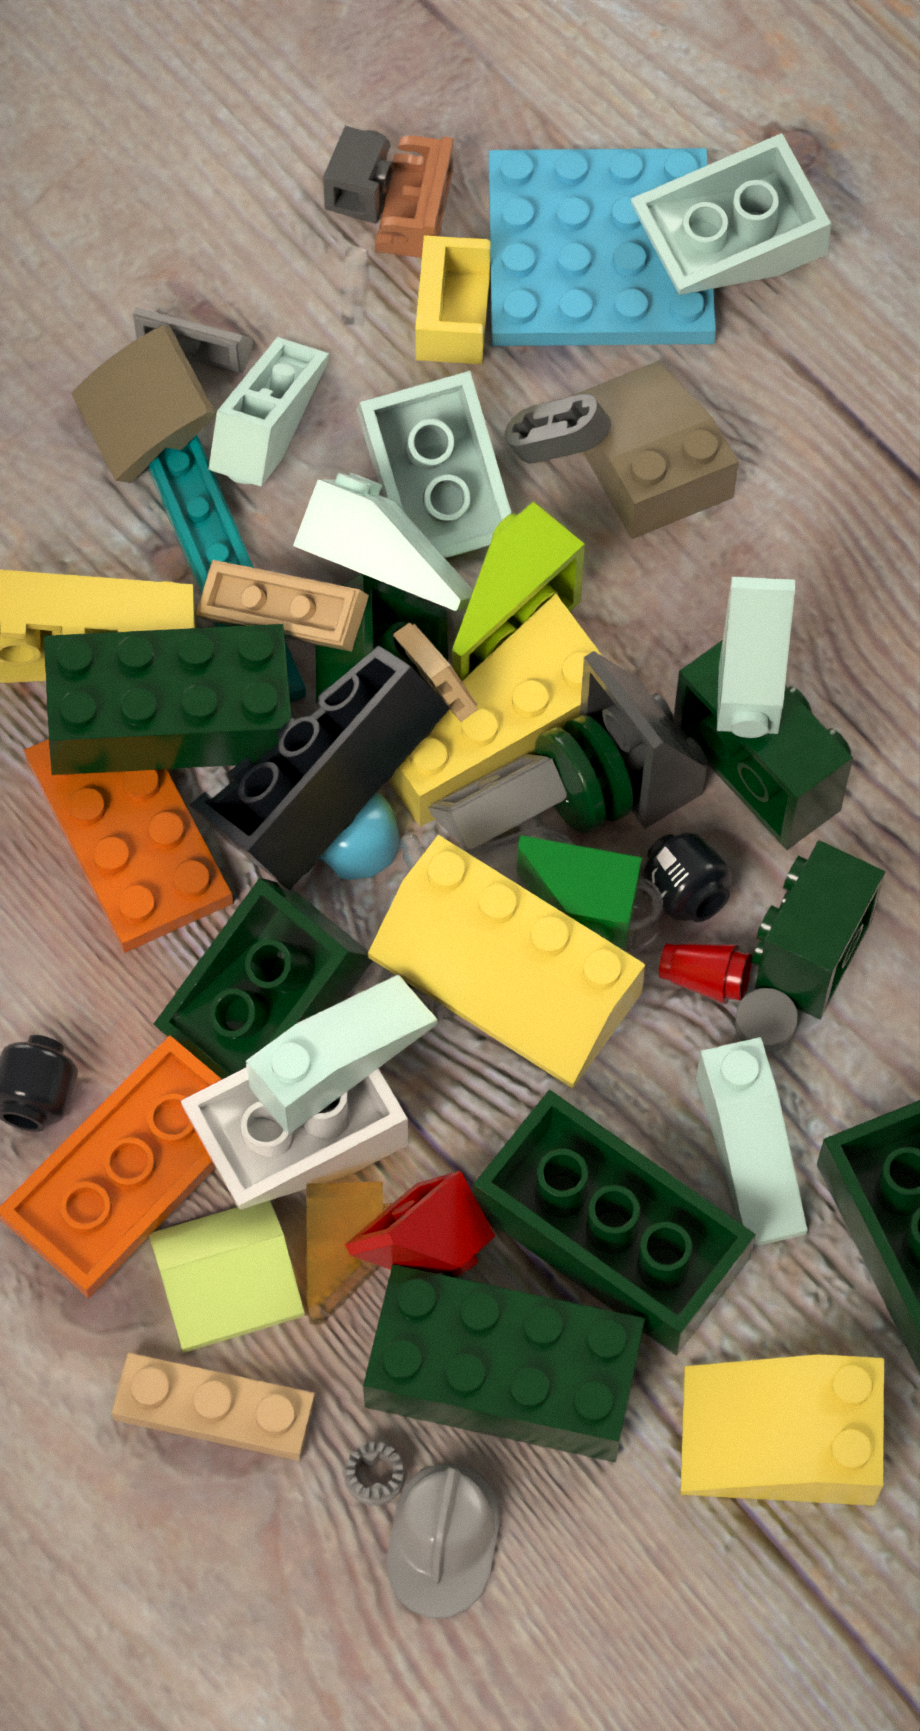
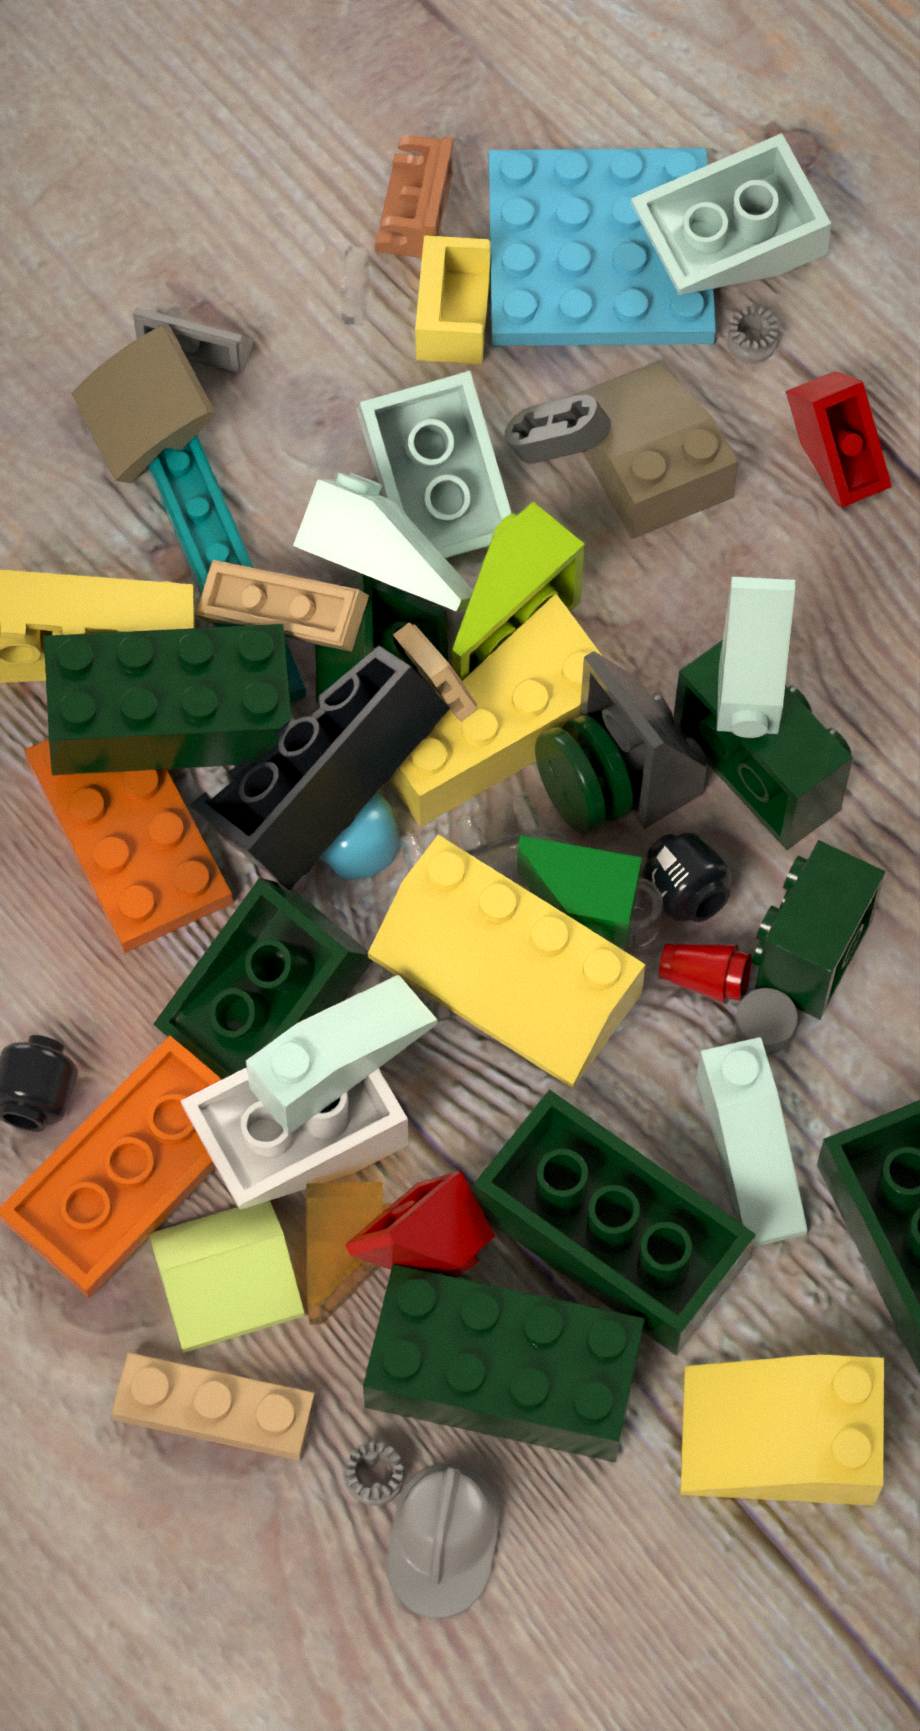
(265, 412): light aqua slope -> none
(358, 174): dark grey brick -> none
(500, 800): light grey slope -> none
(757, 320): none -> light grey bush
(840, 436): none -> red slope

